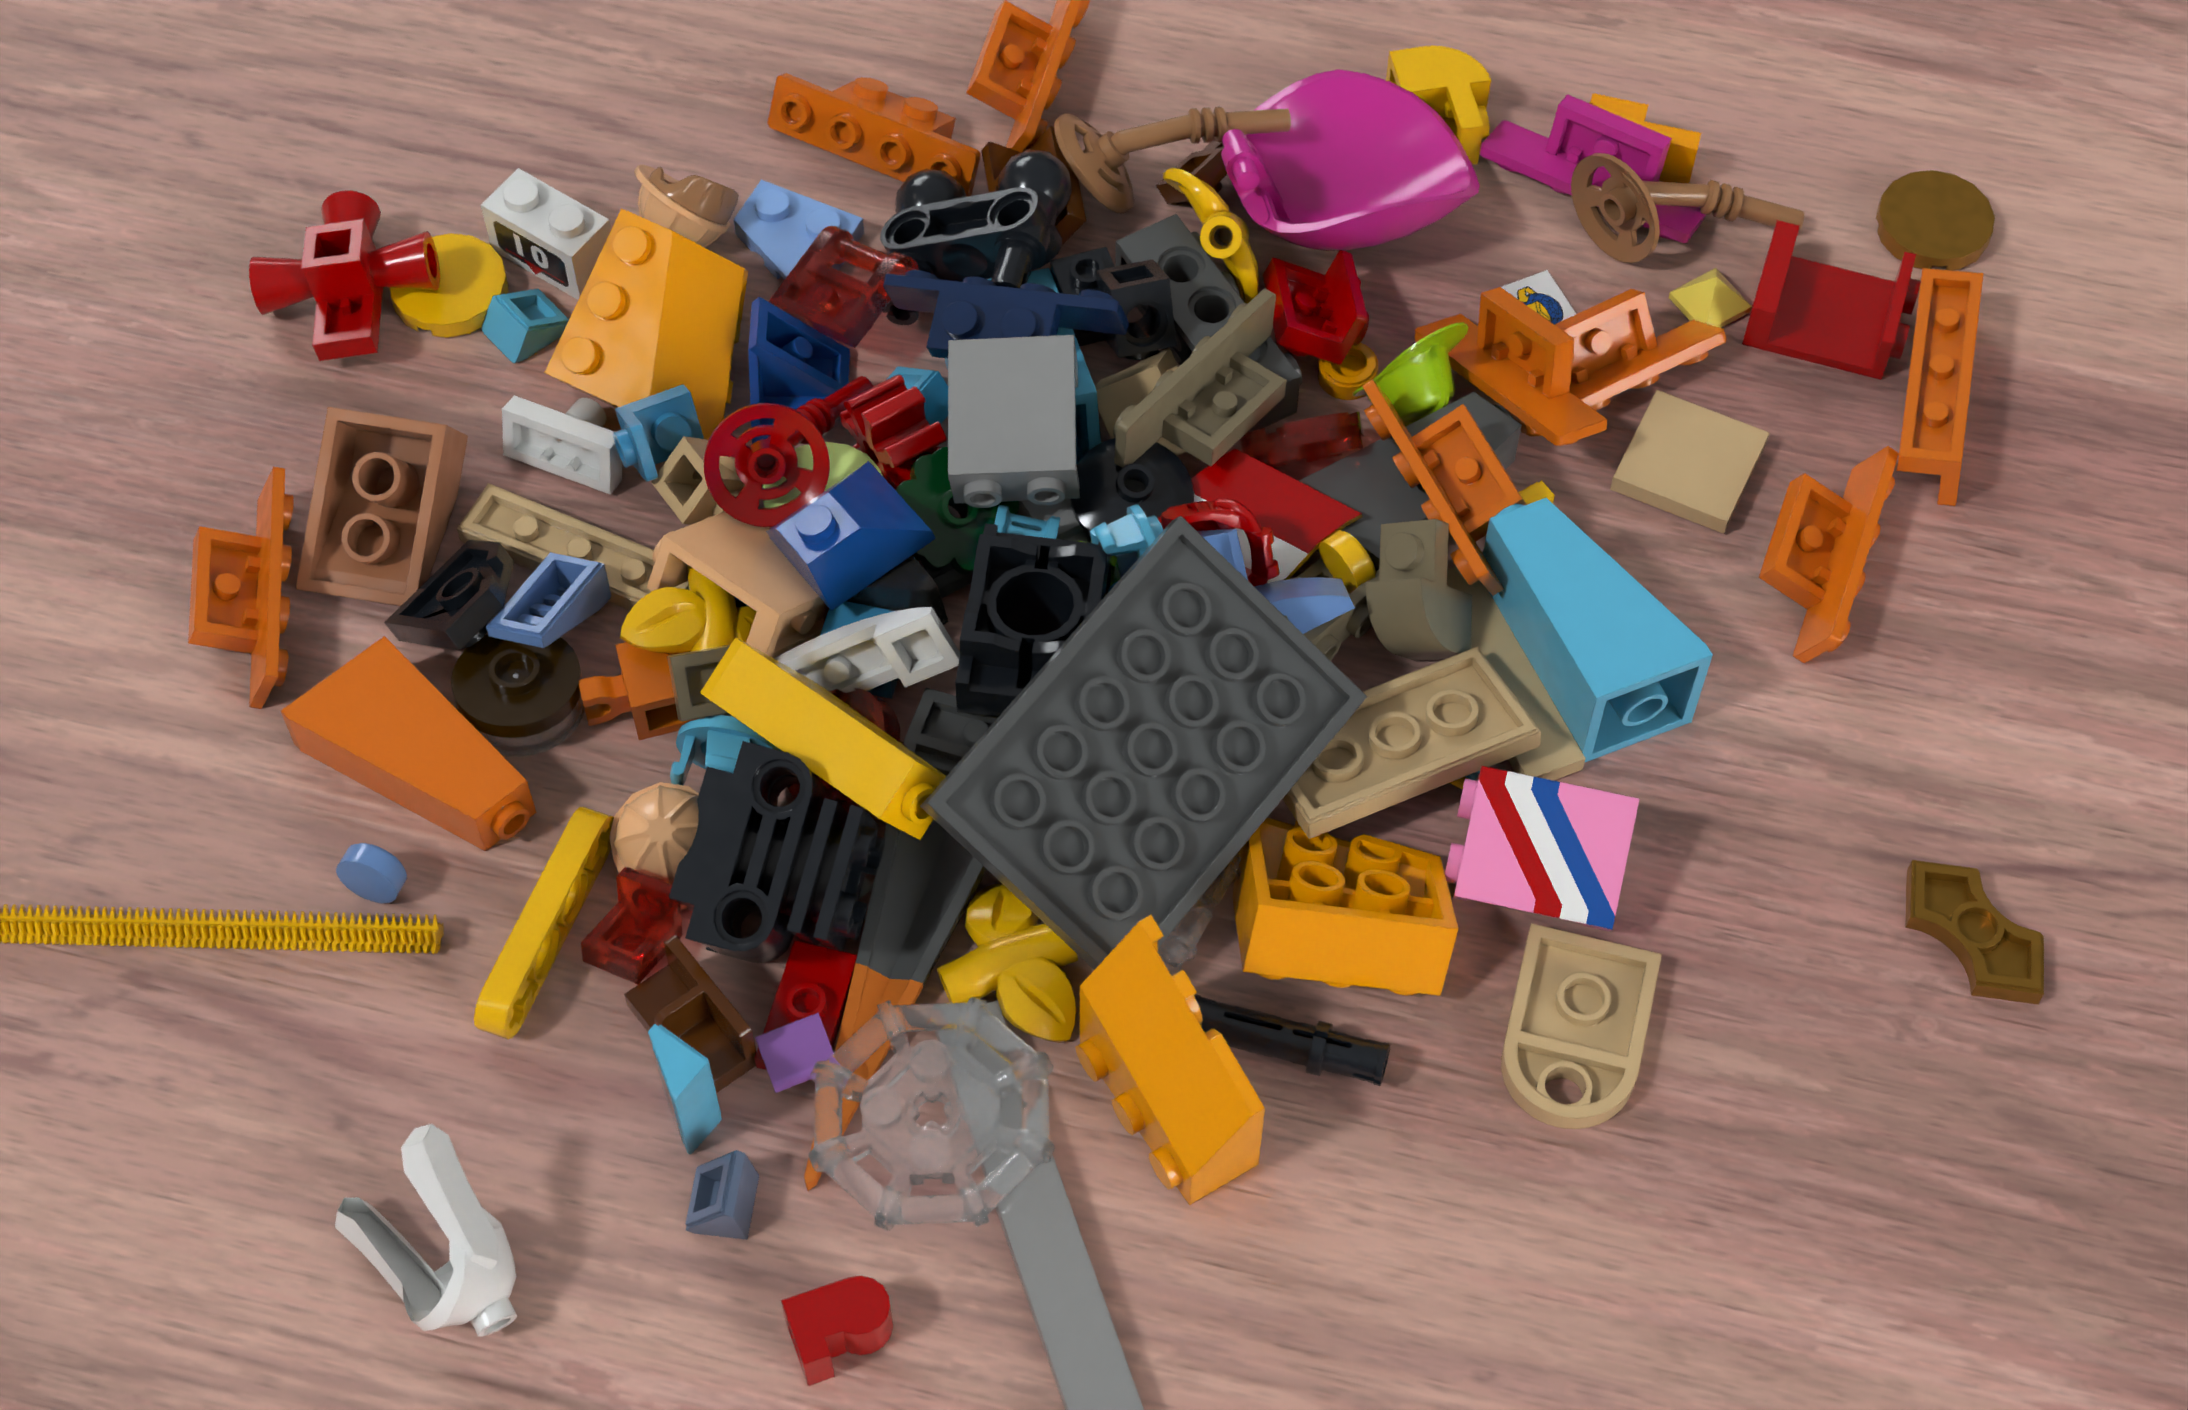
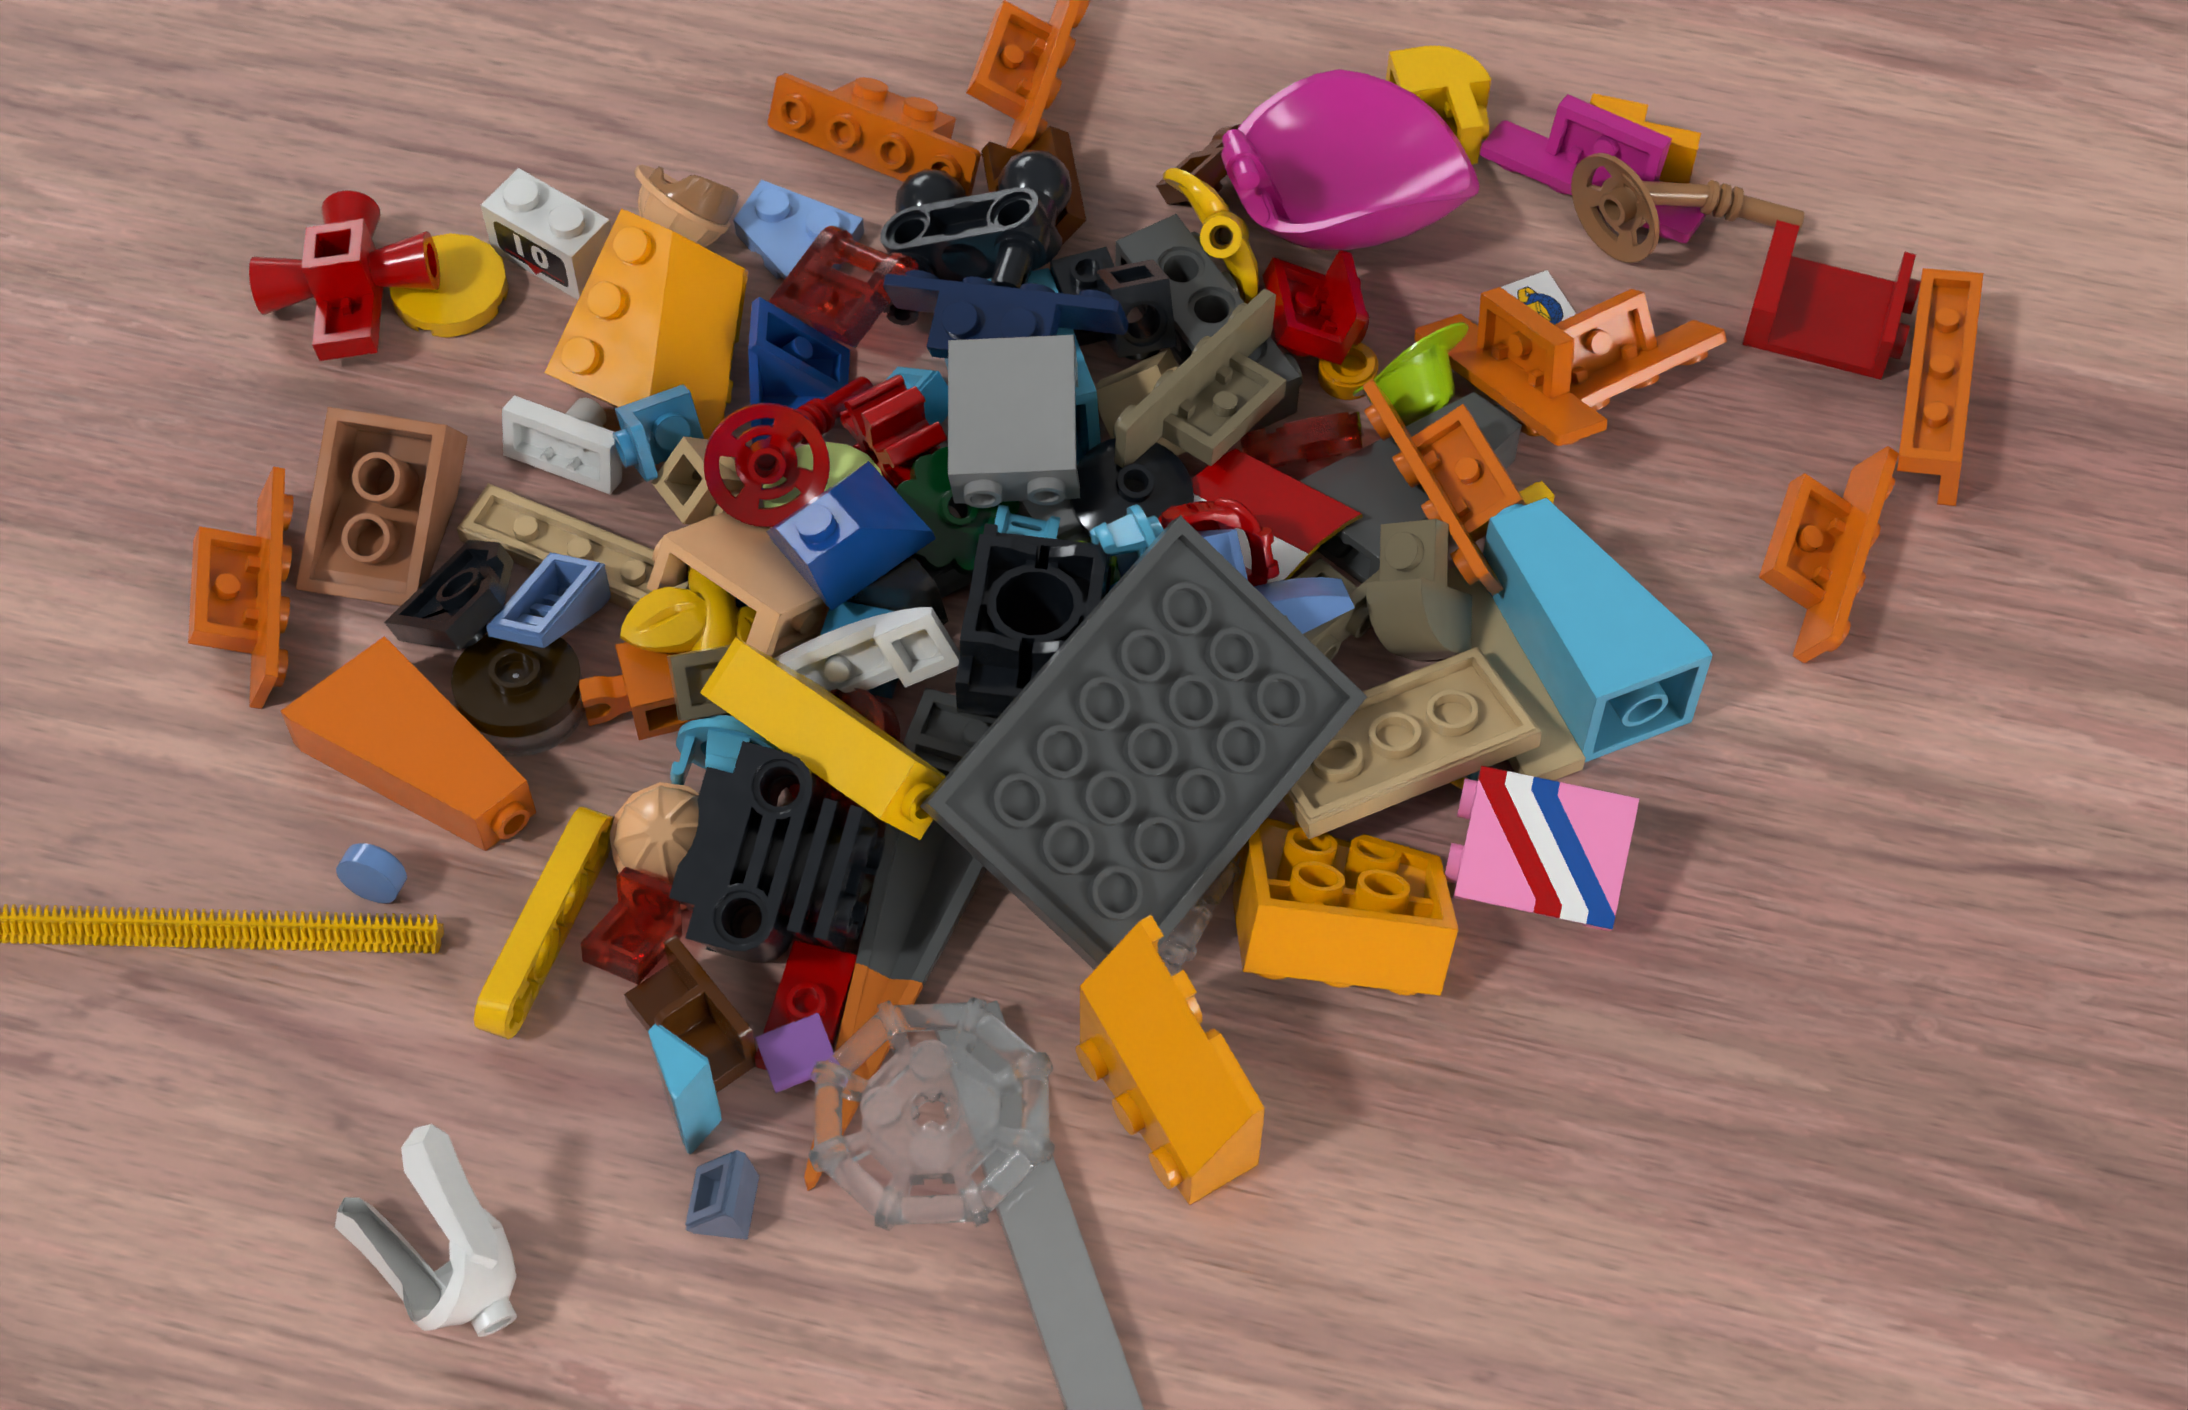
(523, 323): medium azure slope -> none
(836, 1320): red leg -> none
(1016, 961): yellow plant -> none
(1104, 154): medium nougat dish -> none
(1296, 1041): black pin -> none
(1347, 559): yellow tile -> none
(1577, 1018): tan tile -> none
(1689, 461): tan tile -> none
(1710, 300): light yellow slope -> none
(1936, 219): pearl gold tile -> none
(1996, 953): pearl gold tile -> none

